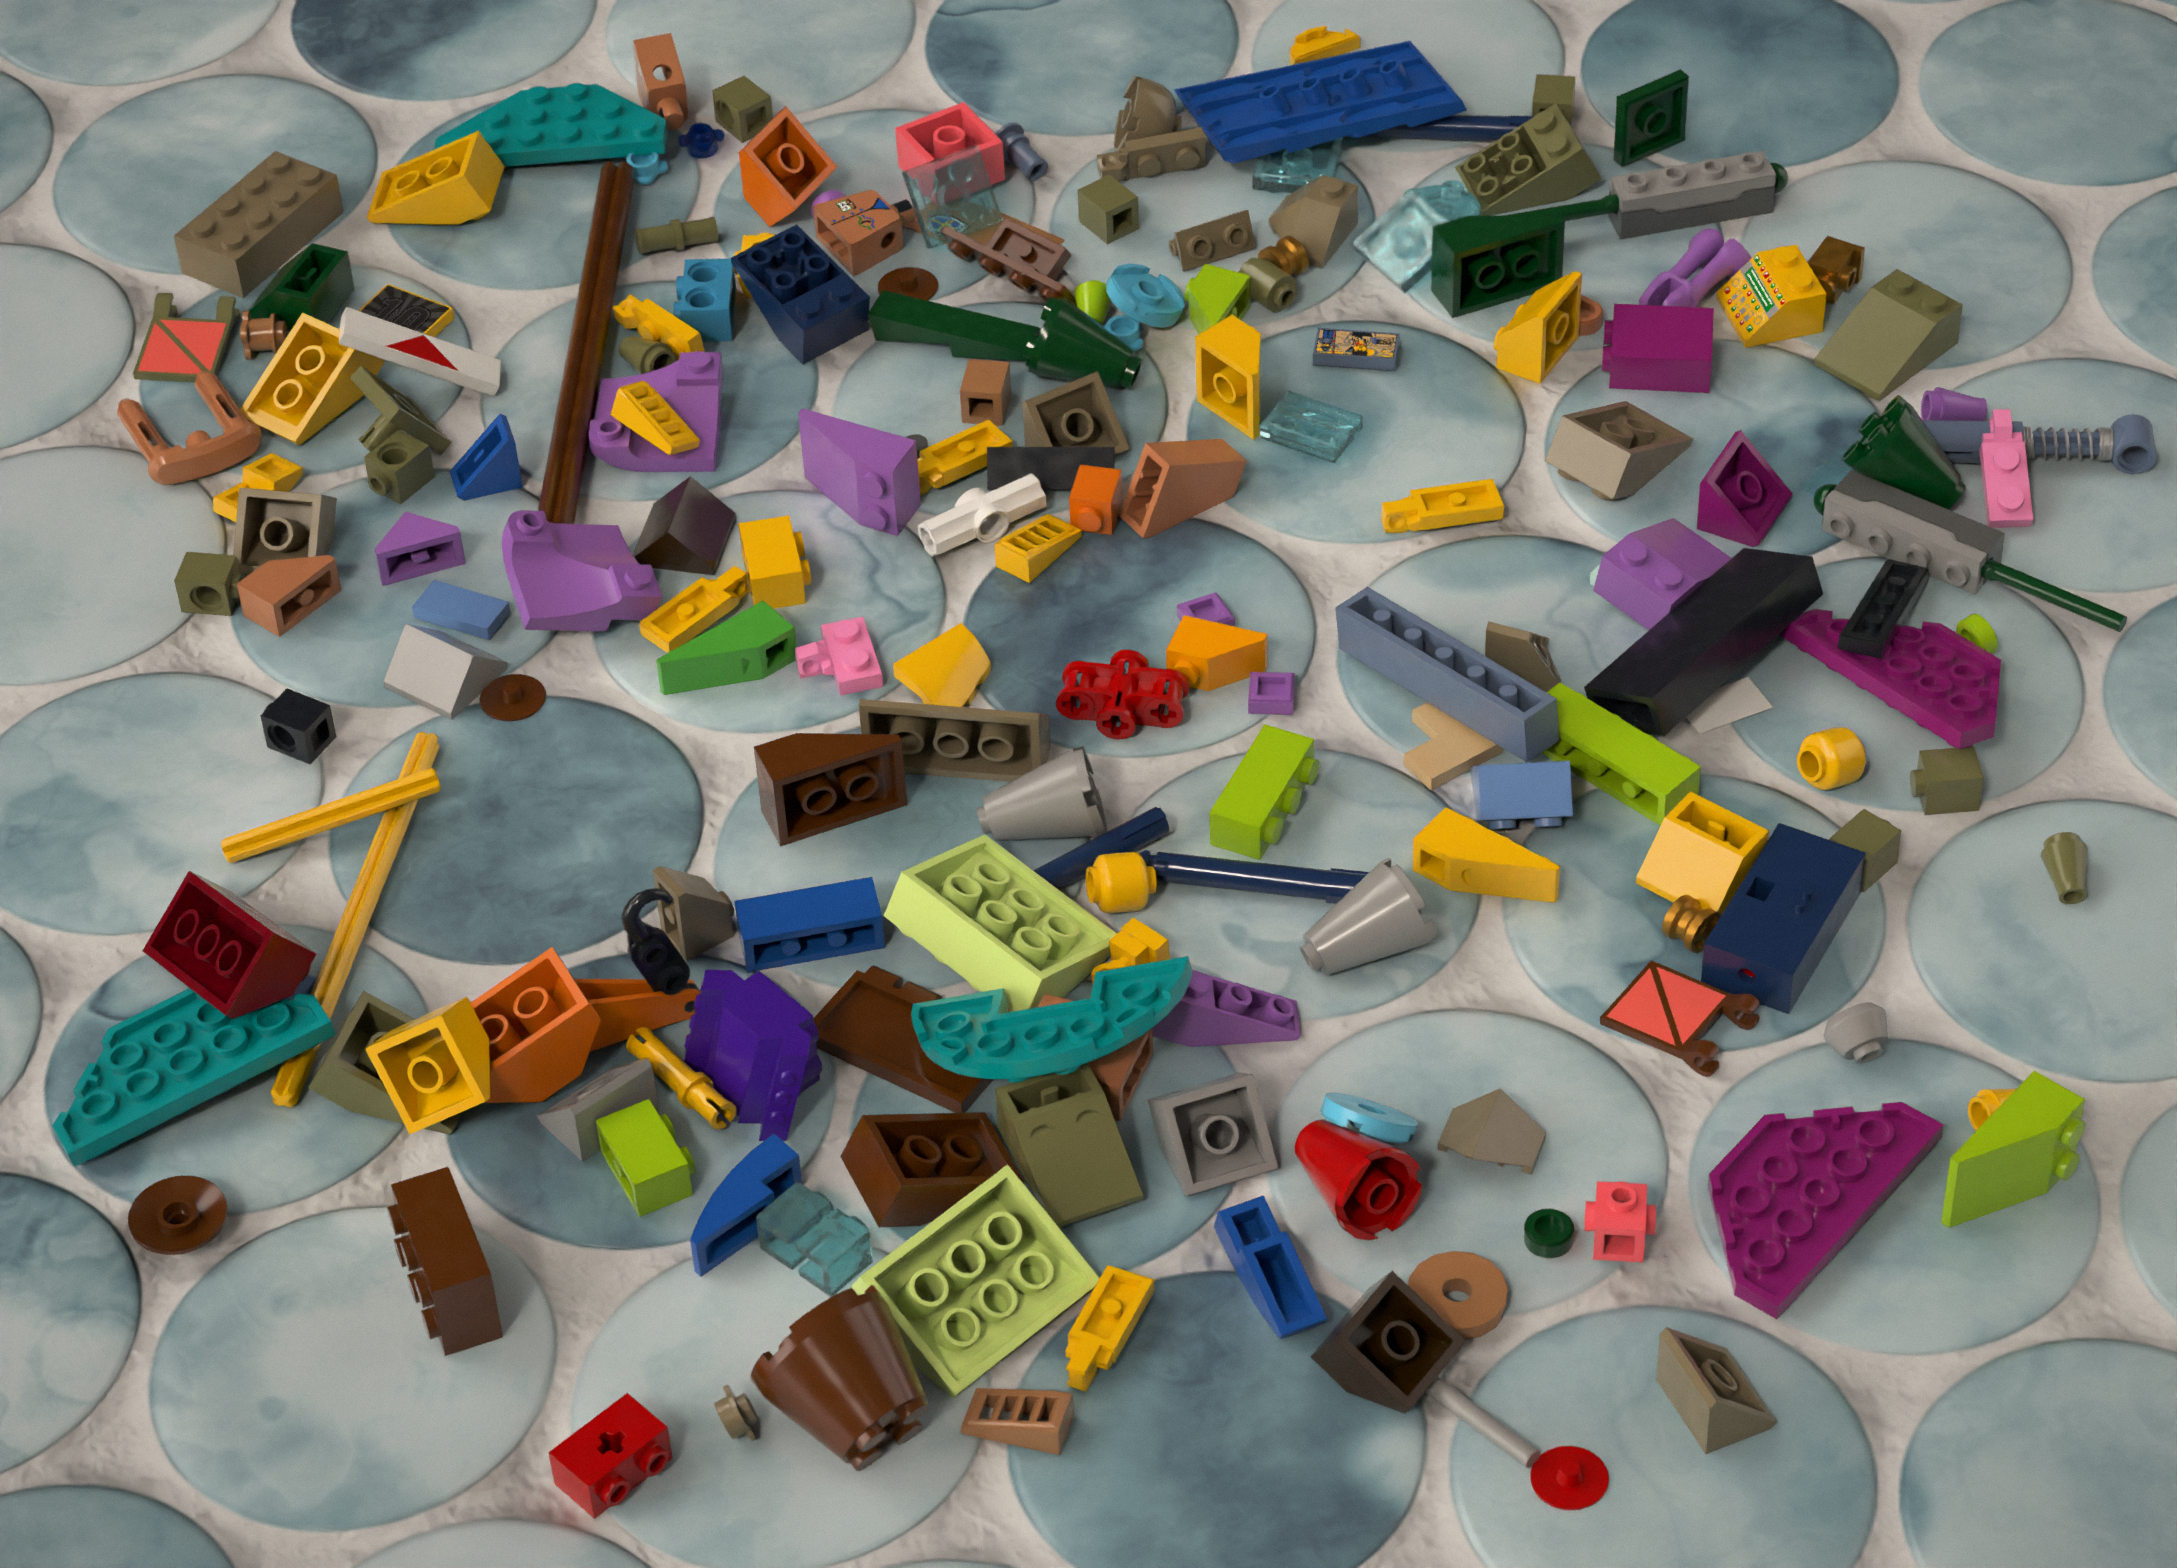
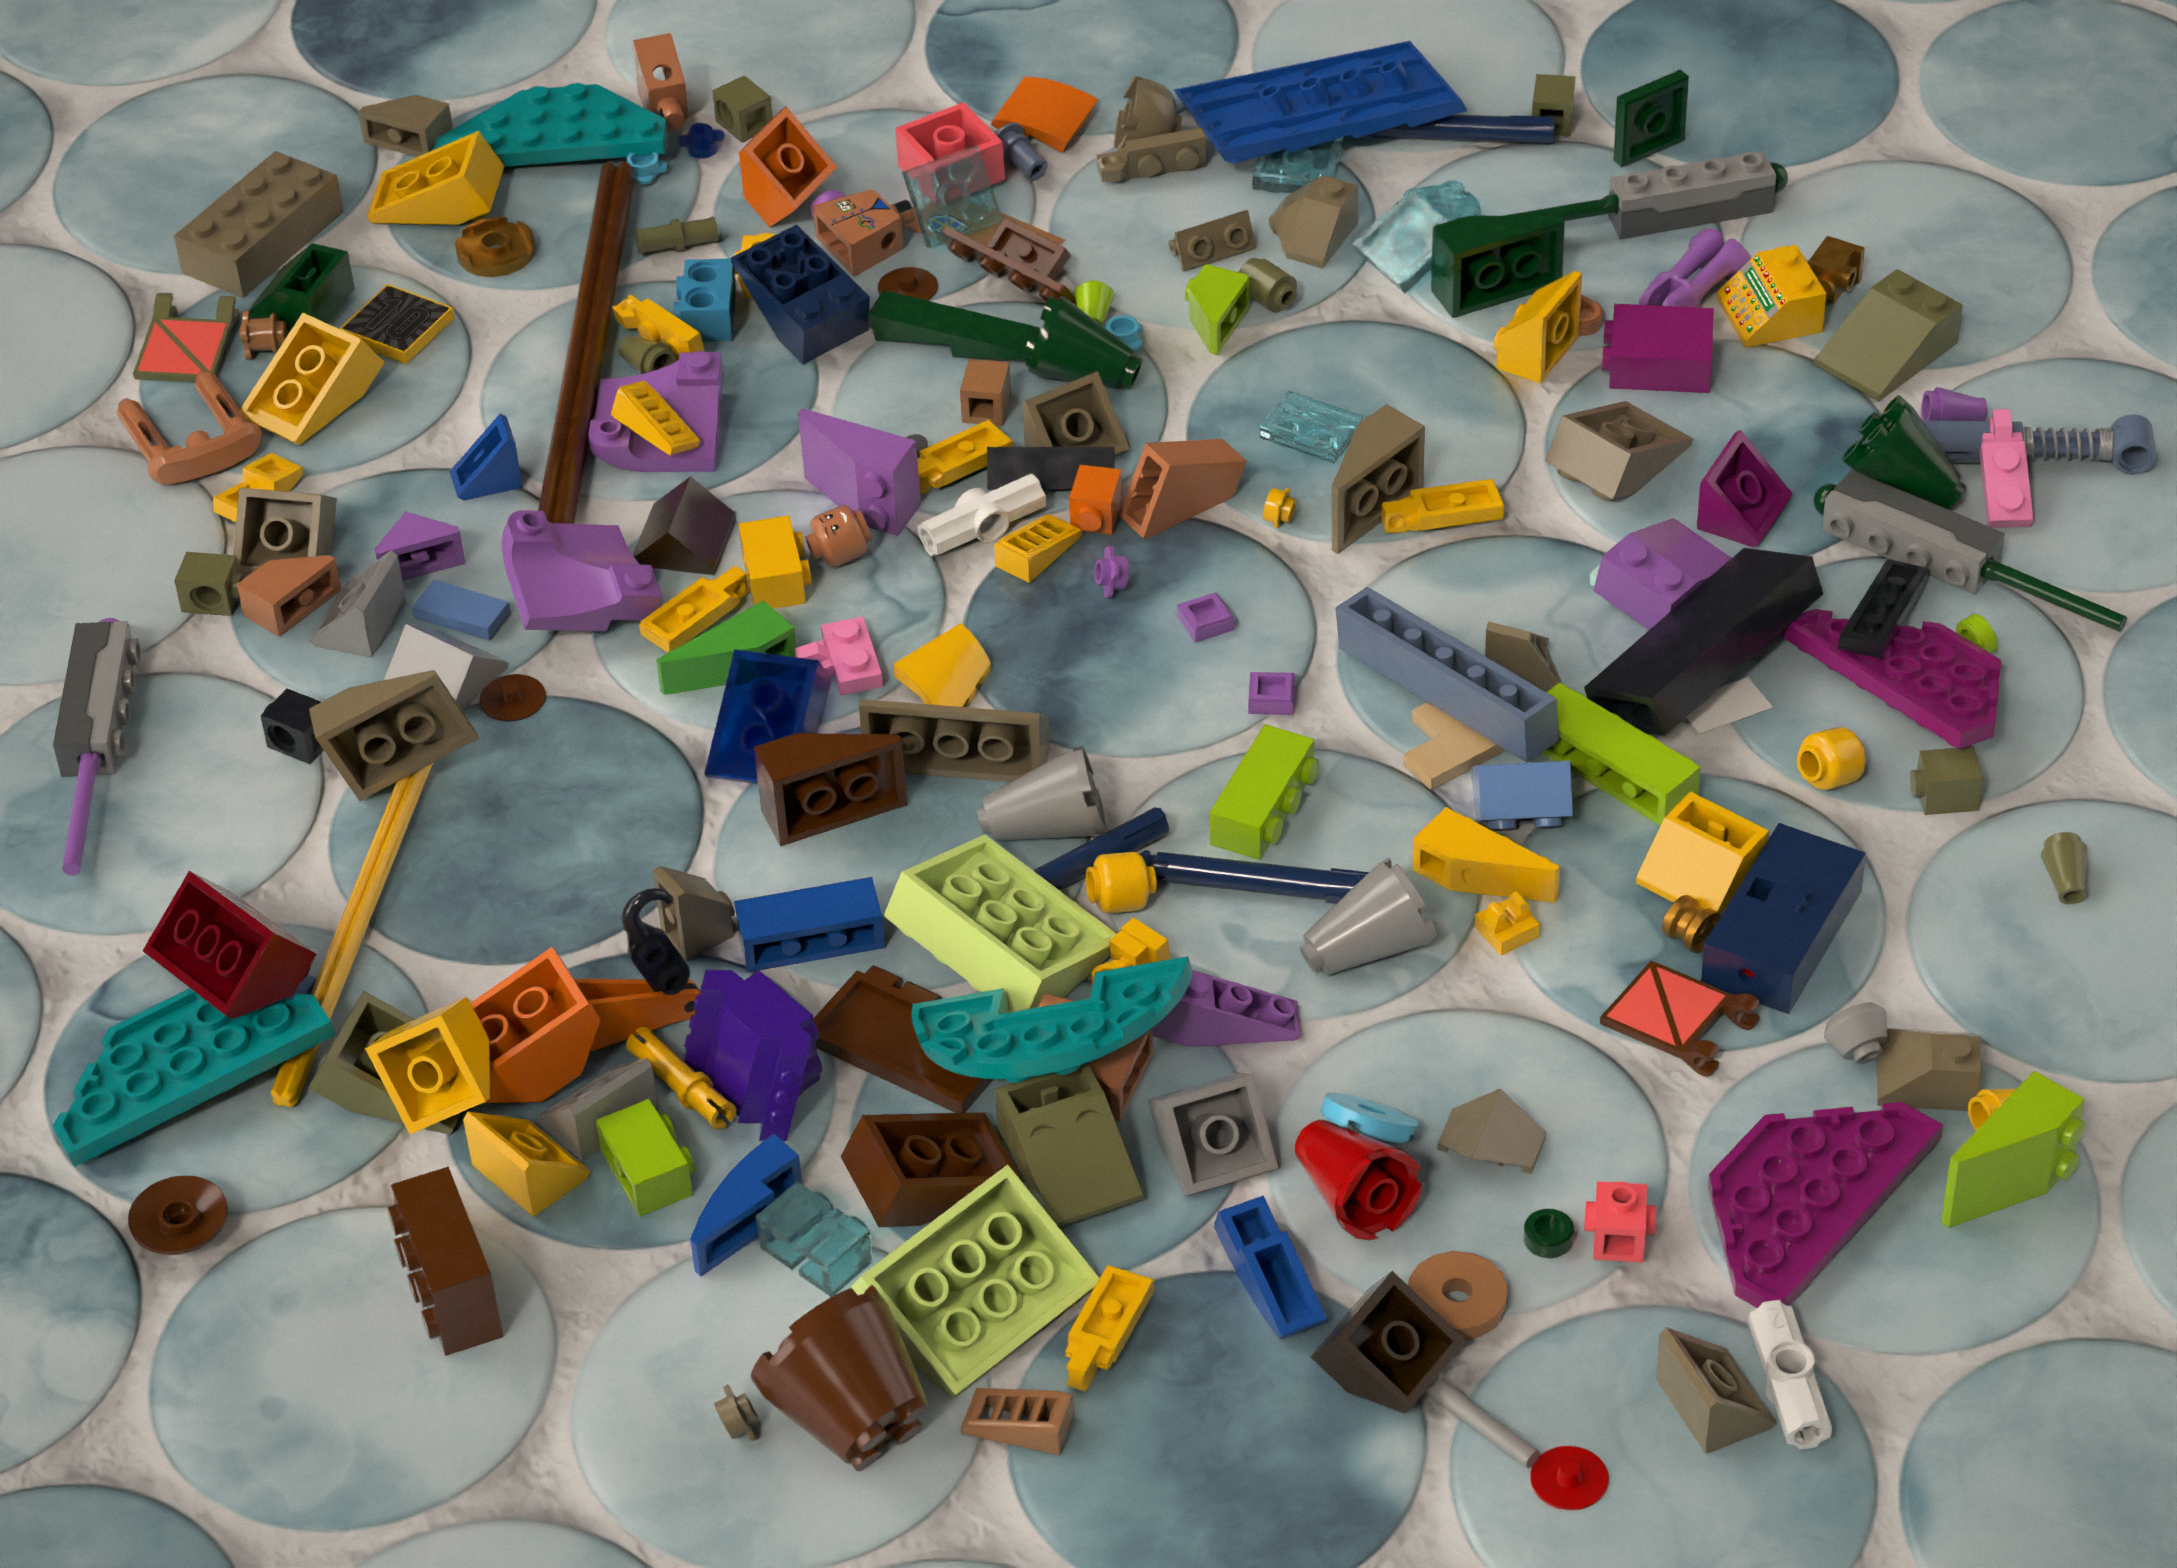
(93, 717): none -> piece
(331, 815): yellow axle -> none
(363, 609): none -> light grey slope
(390, 729): none -> dark tan slope
(398, 413): olive tile -> none
(399, 467): olive brick -> none
(405, 124): none -> dark tan slope
(419, 351): white tile -> none
(480, 259): none -> pearl gold tile
(522, 1160): none -> yellow slope
(611, 1455): red brick -> none
(764, 702): none -> clear blue slope
(838, 536): none -> nougat head
(1047, 111): none -> orange slope
(1108, 209): olive brick -> none
(1111, 572): none -> medium lavender plate
(1111, 692): red axle -> none
(1144, 296): medium azure tile -> none
(1215, 653): light orange slope -> none
(1231, 373): yellow slope -> none
(1279, 506): none -> yellow plate
(1287, 255): pearl gold wheel -> none
(1320, 44): yellow tile -> none
(1356, 349): tile -> none
(1377, 468): none -> dark tan slope
(1507, 924): none -> yellow tile
(1529, 166): olive slope -> none
(1789, 1375): none -> white piece
(1876, 838): olive brick -> none
(1929, 1069): none -> dark tan slope

